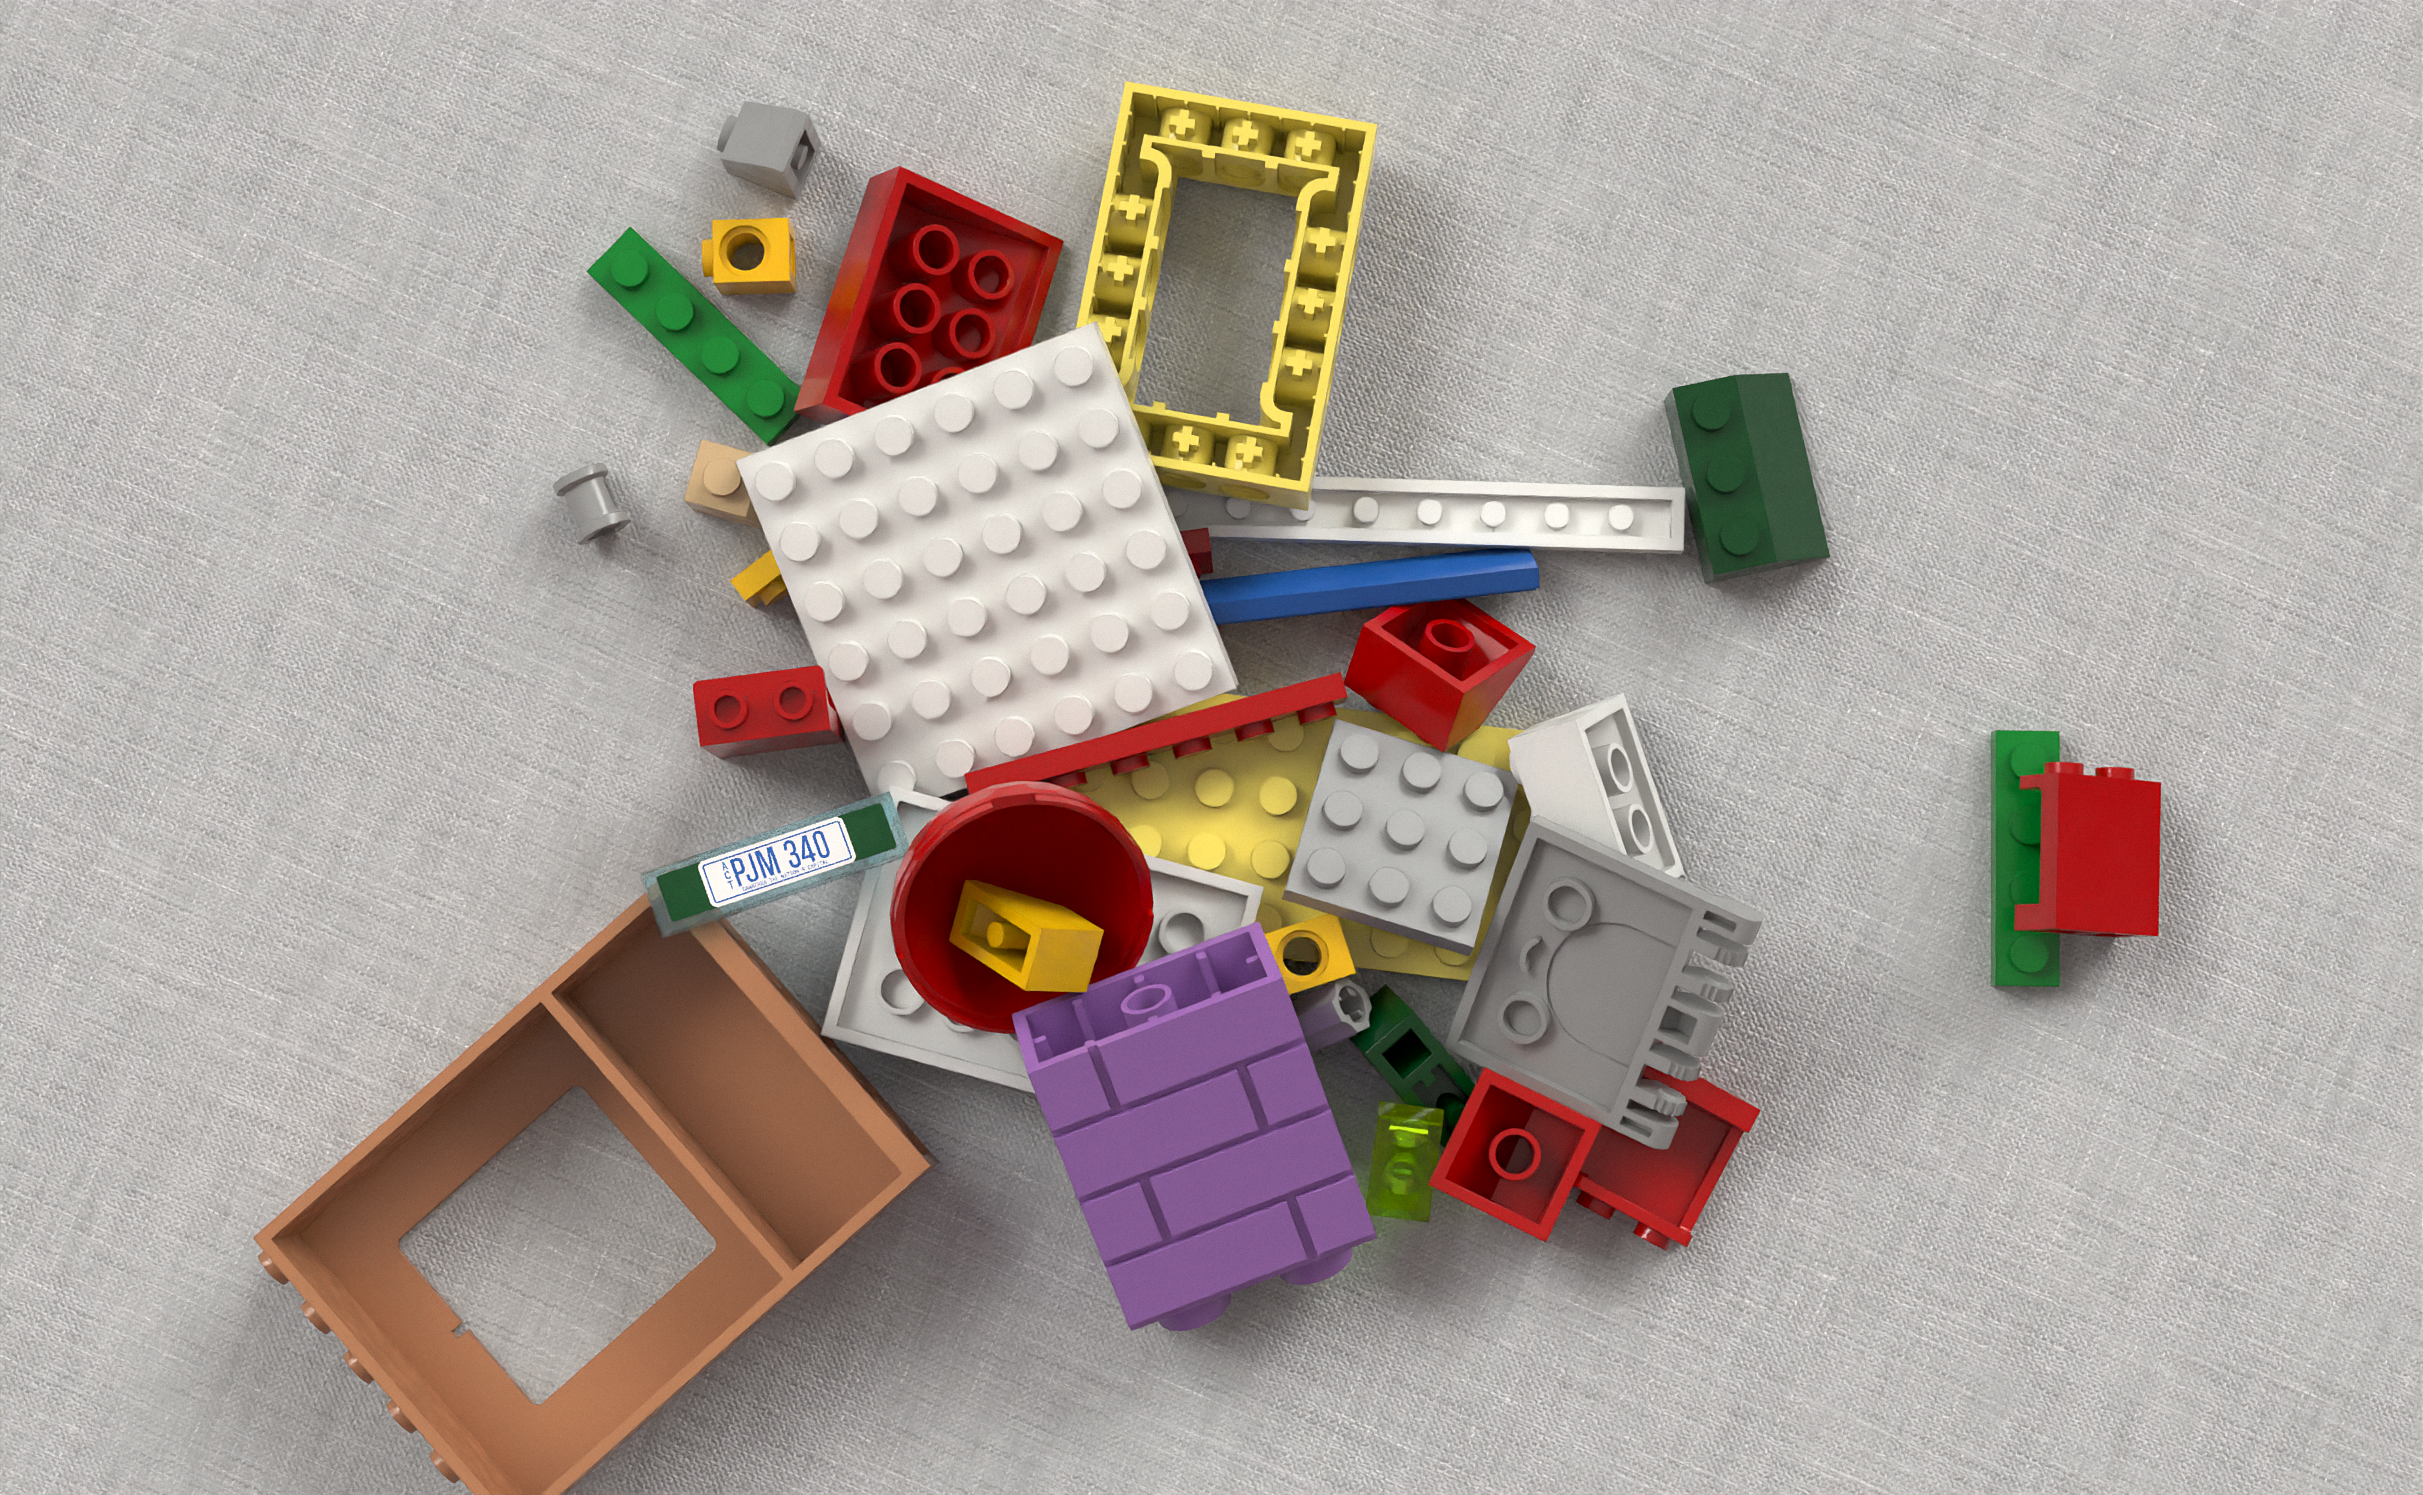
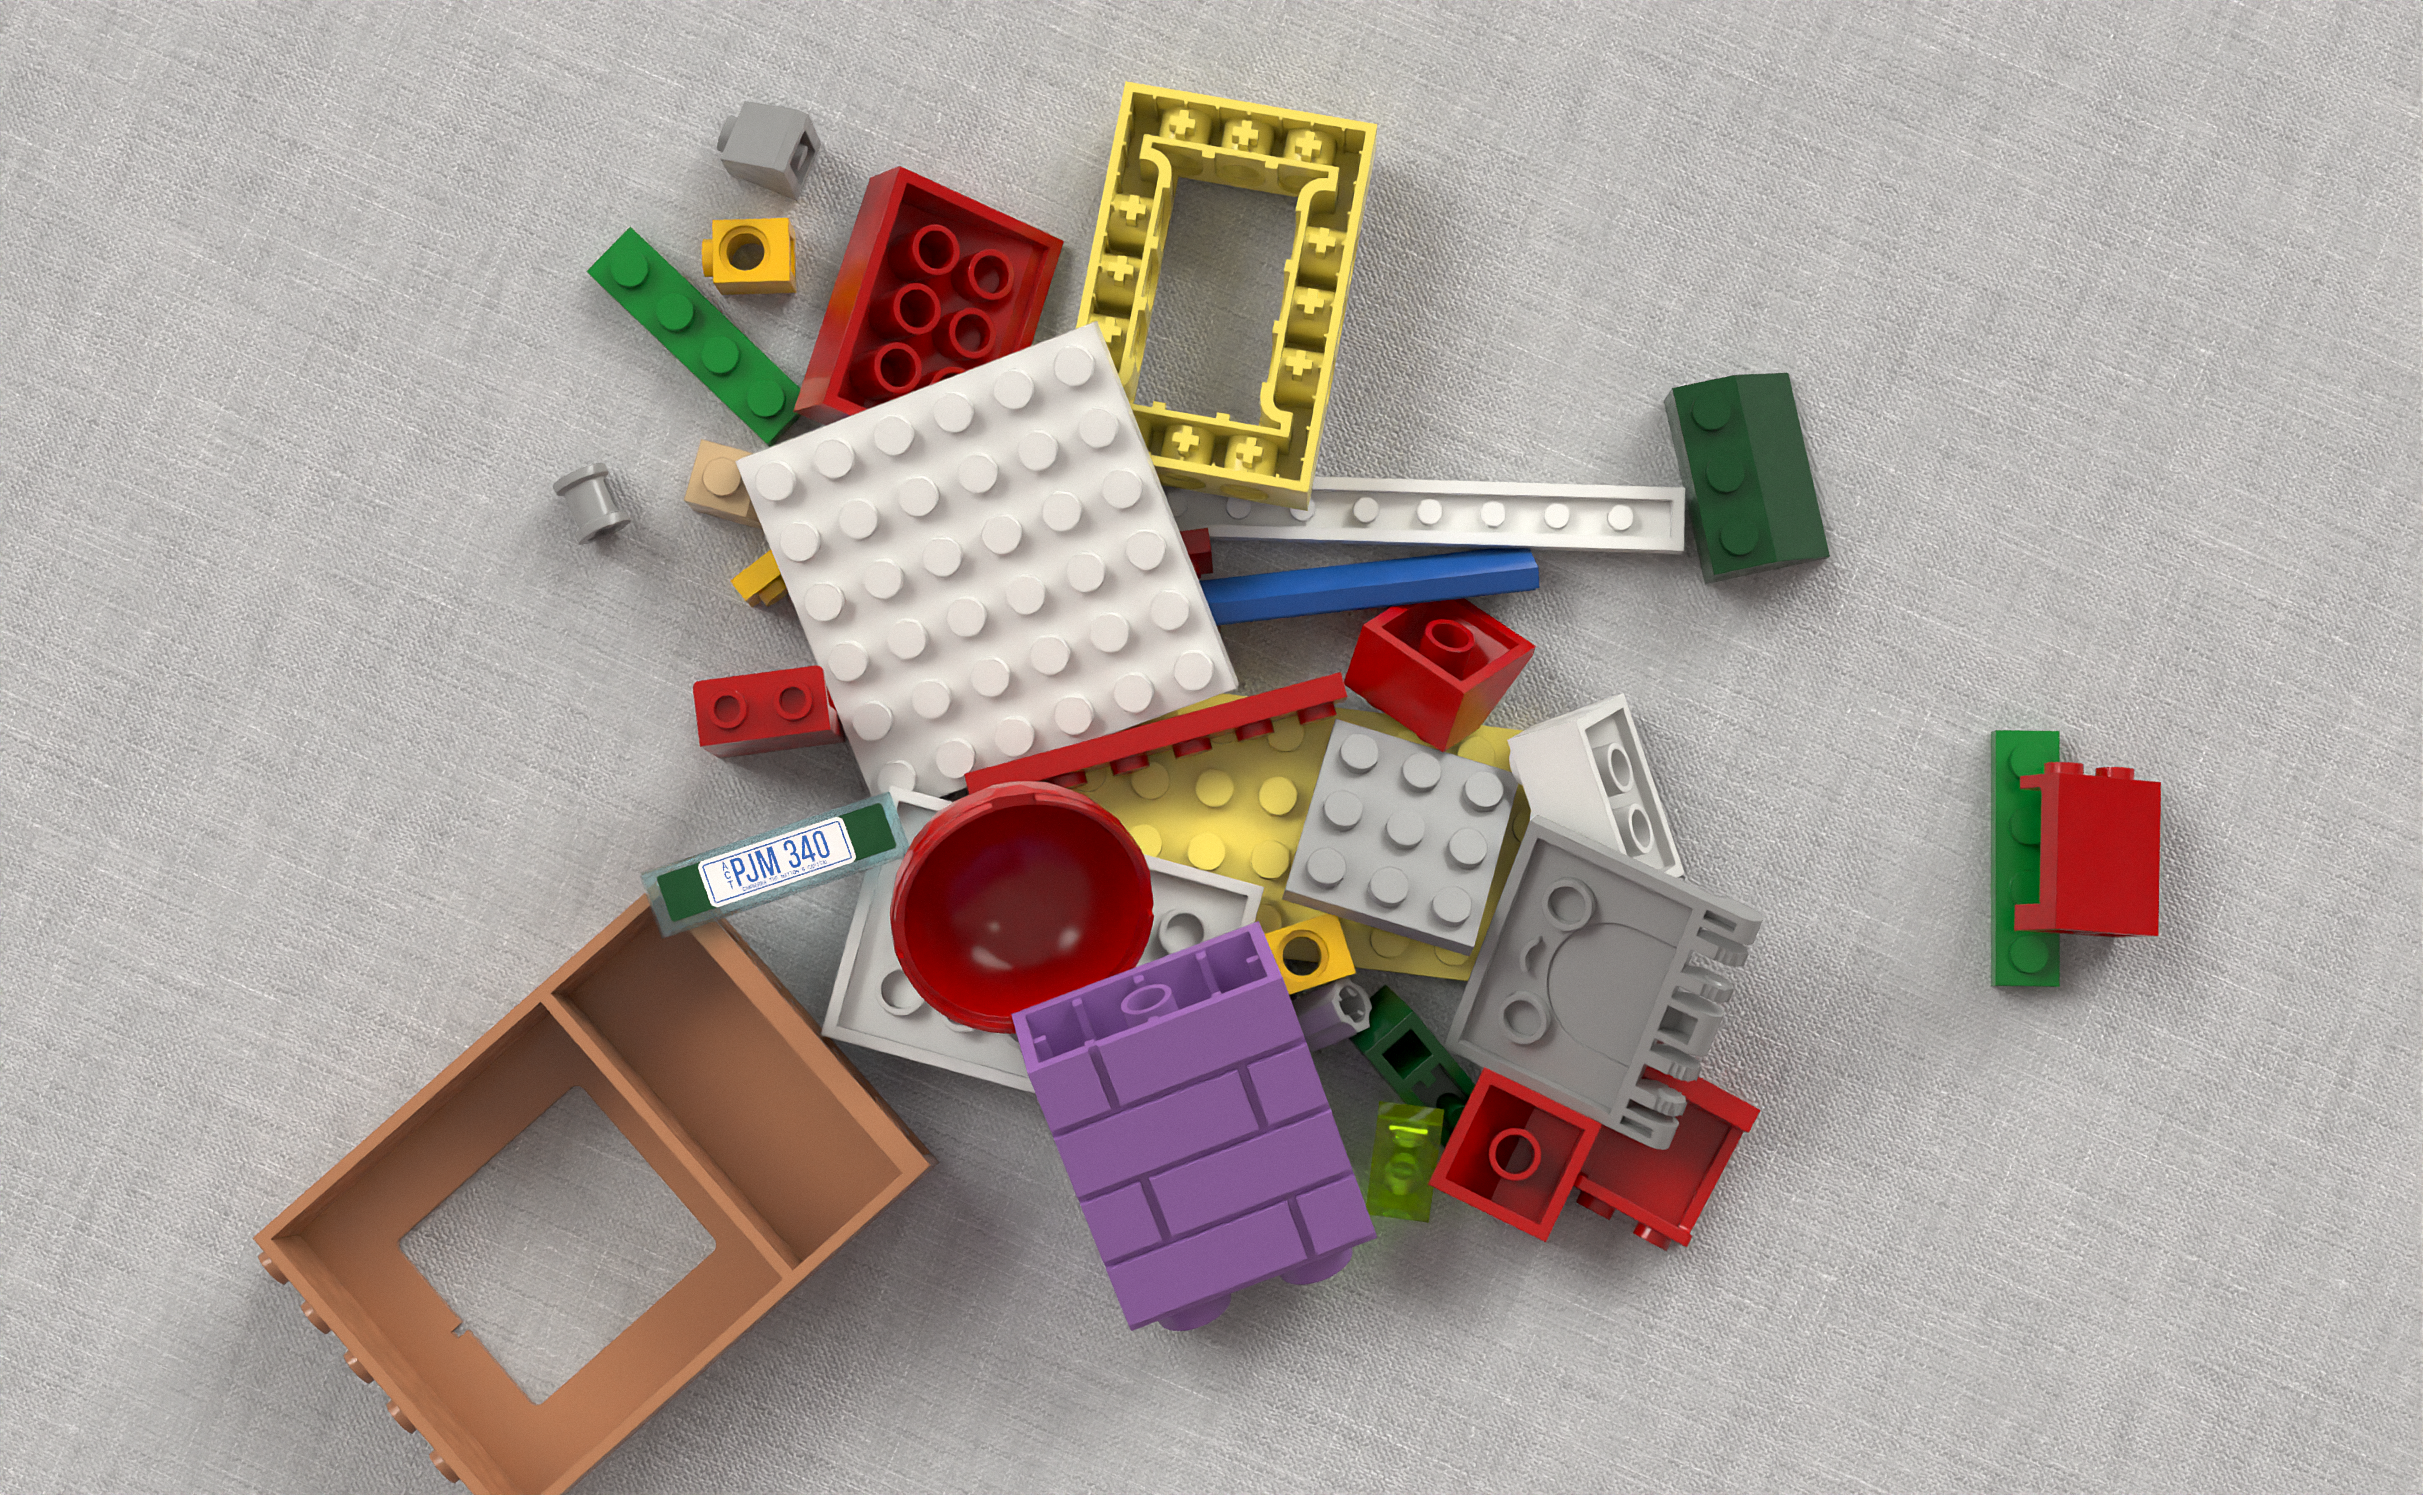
(1026, 938): yellow slope -> none

